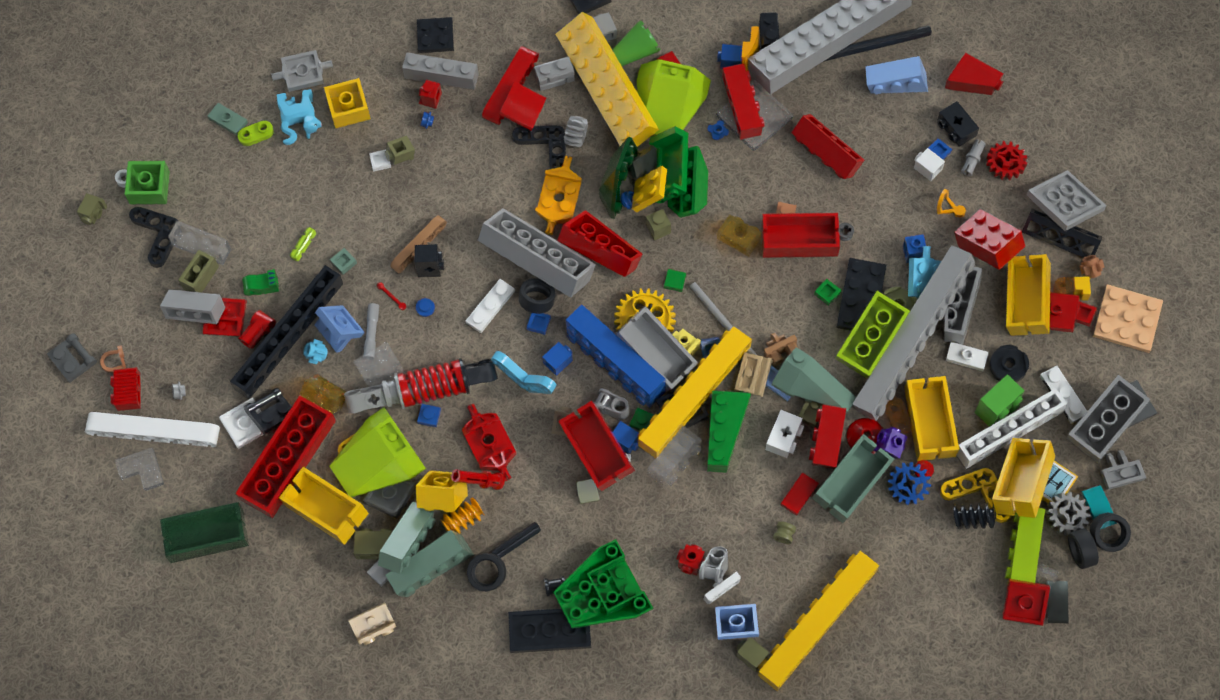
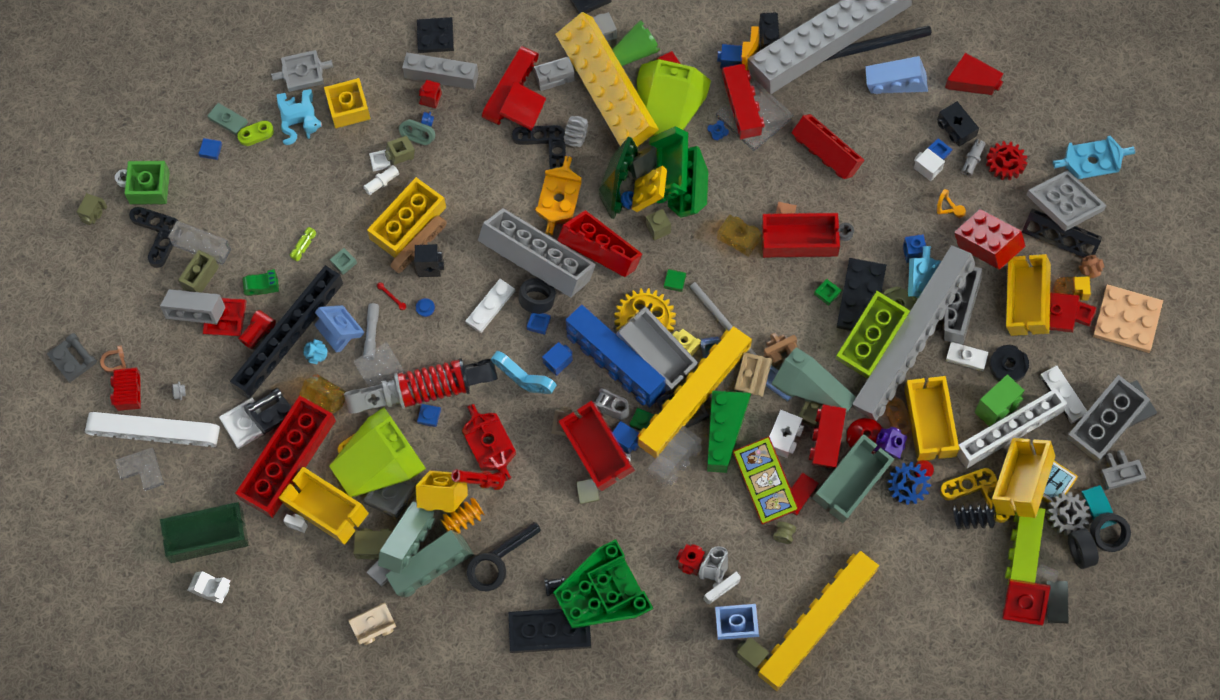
(209, 587): none -> white brick
(210, 149): none -> blue tile
(295, 522): none -> white plate
(381, 180): none -> white pin
(406, 217): none -> yellow brick
(418, 132): none -> sand green plate
(766, 480): none -> tile
(1107, 152): none -> medium azure plate

